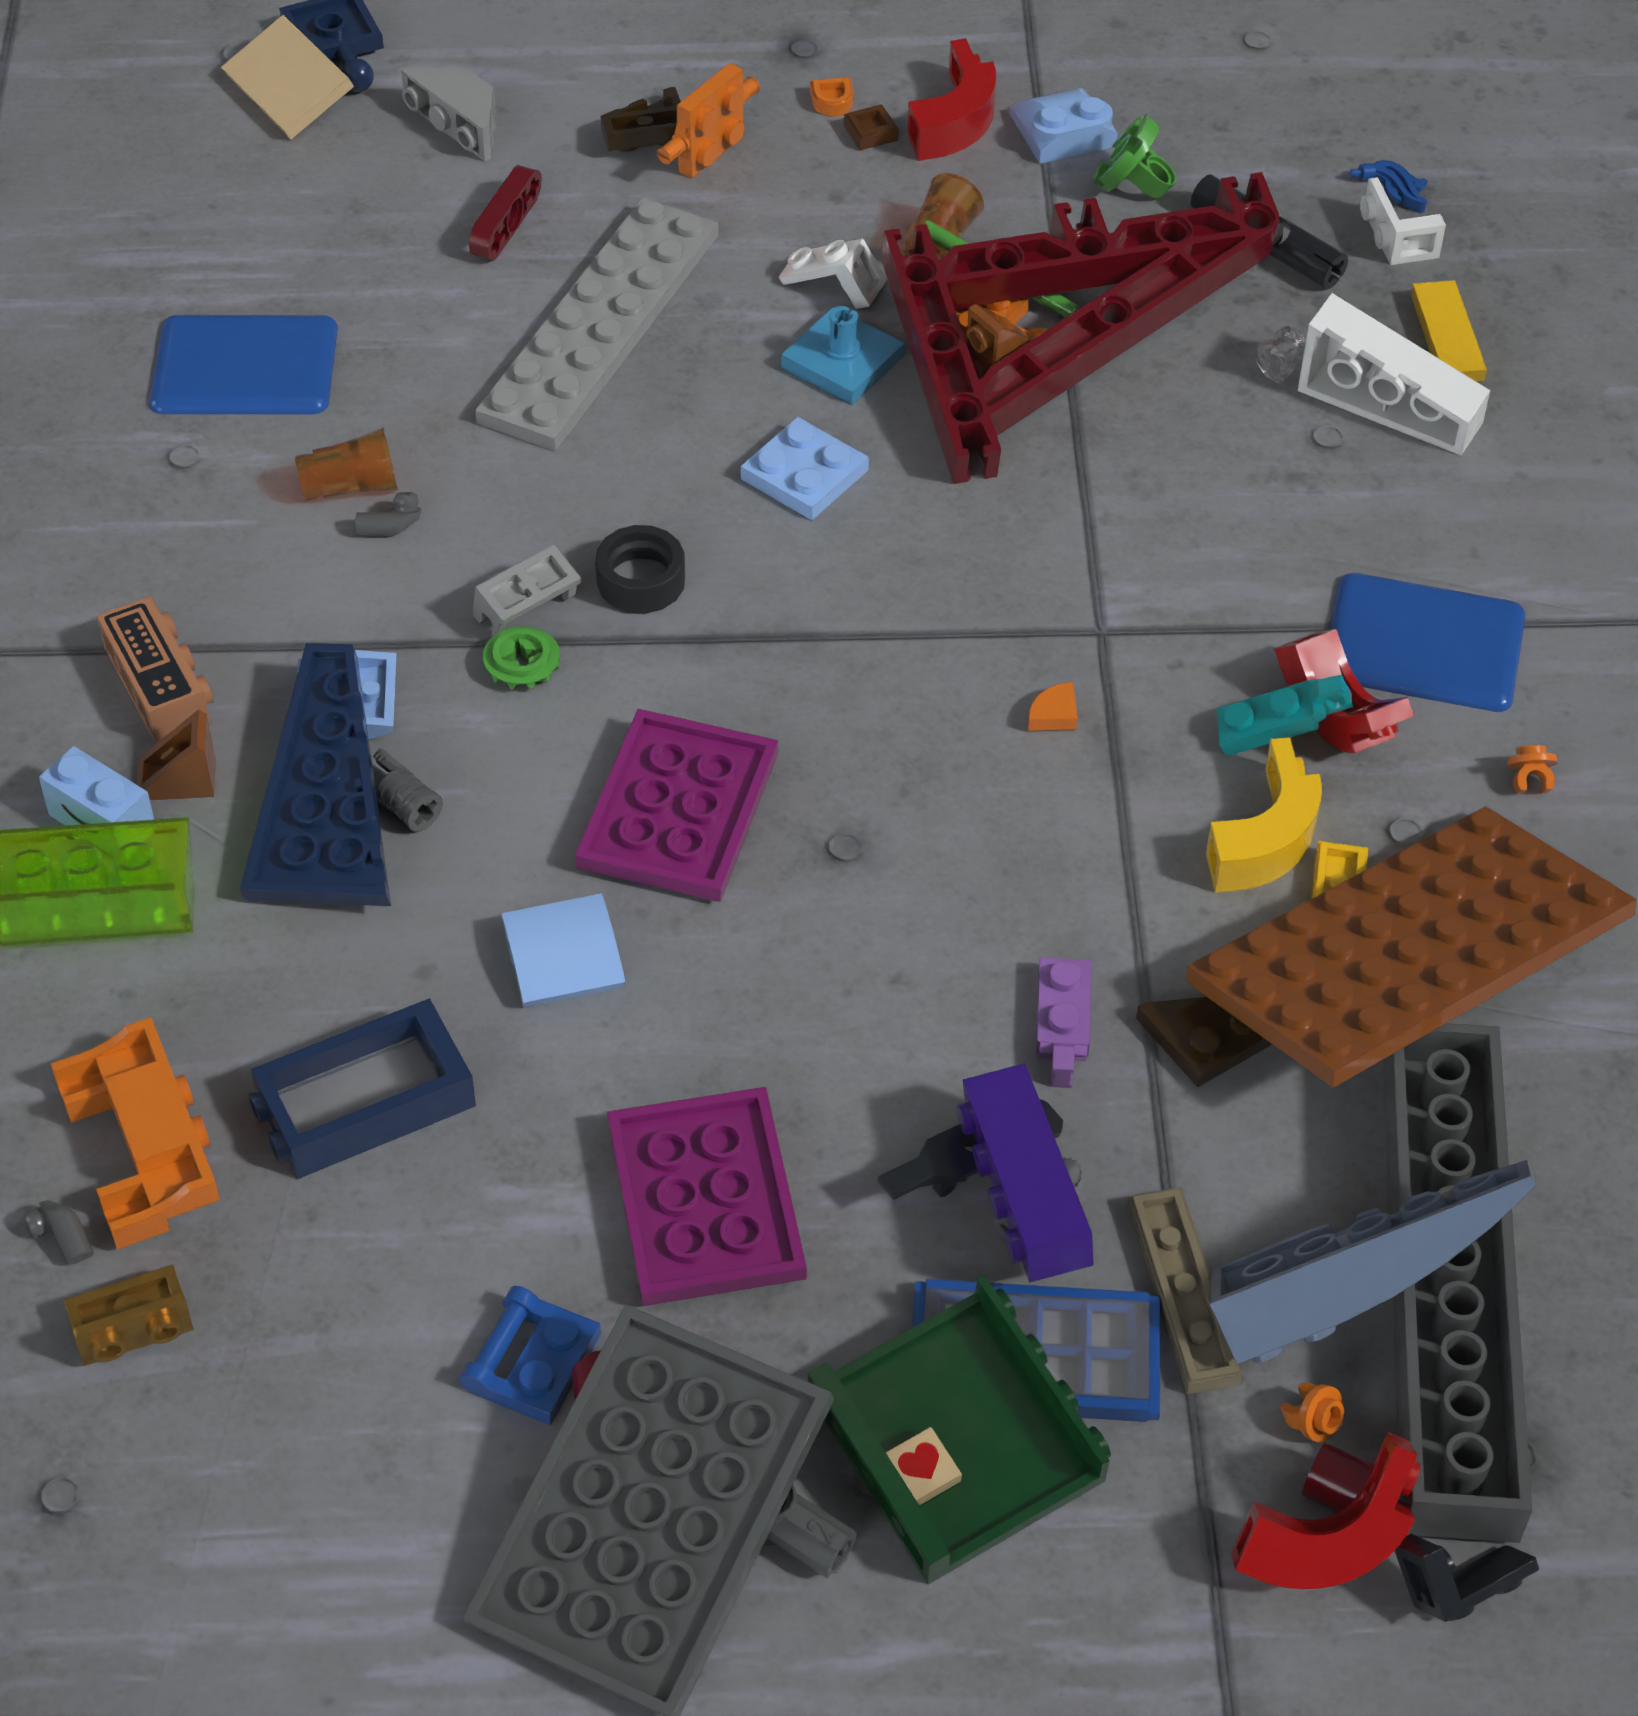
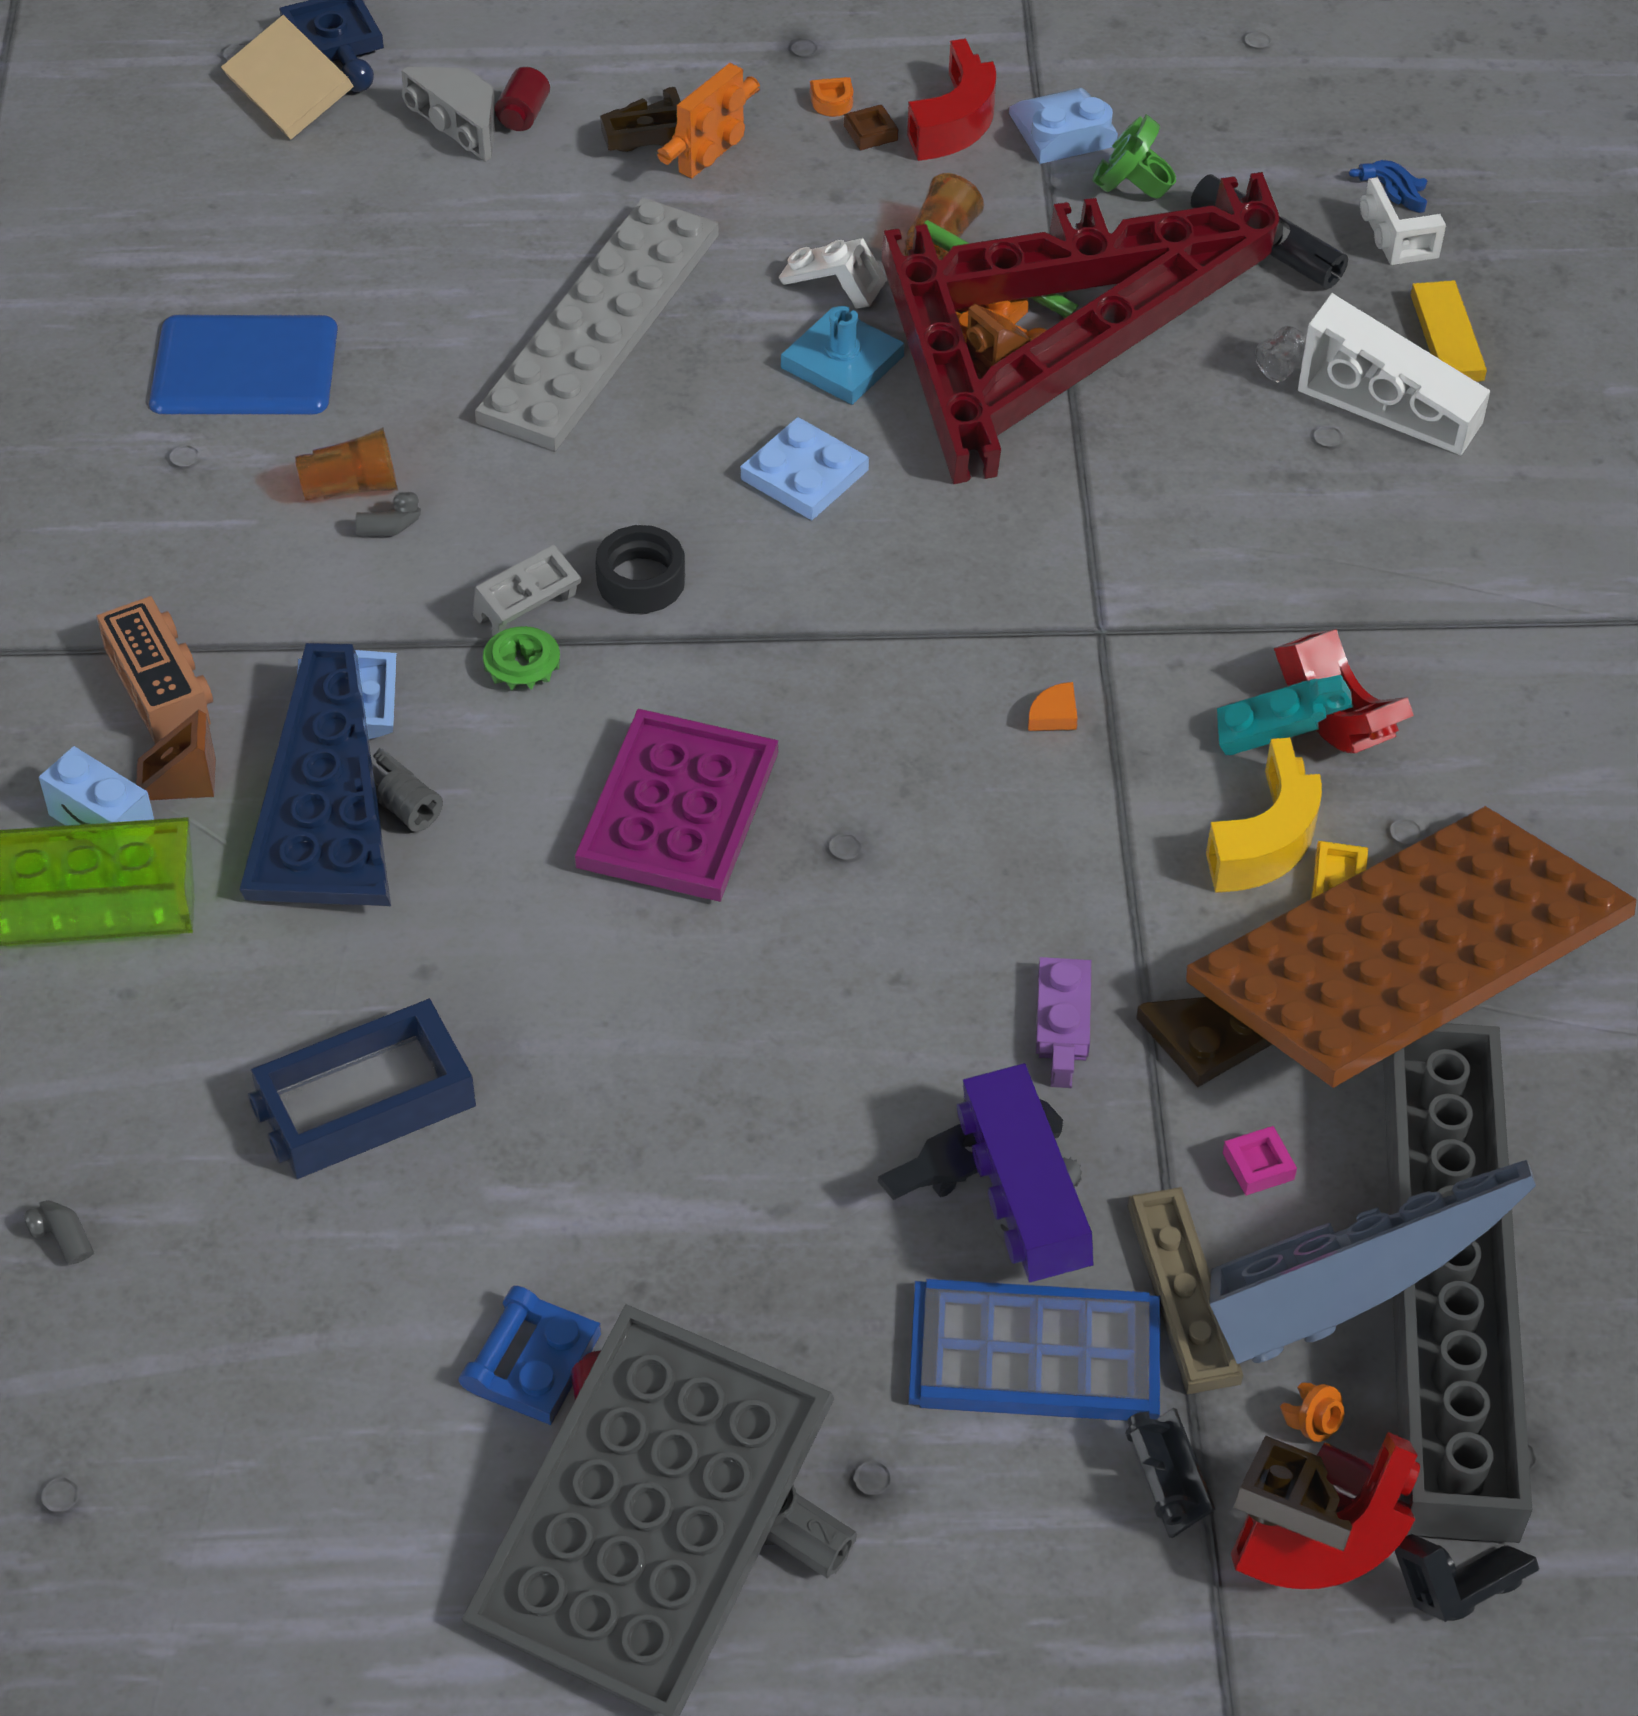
(128, 1315): pearl gold bracket -> none
(152, 1113): orange bracket -> none
(505, 212): dark red beam -> none
(522, 98): none -> dark red brick
(563, 950): light blue slope -> none
(705, 1196): magenta plate -> none
(925, 1465): tan tile -> none
(994, 1413): dark green panel -> none
(1170, 1470): none -> black hinge
(1259, 1160): none -> dark pink plate
(1292, 1491): none -> dark brown wing
(1429, 641): blue piece -> none
(1532, 760): orange plate -> none

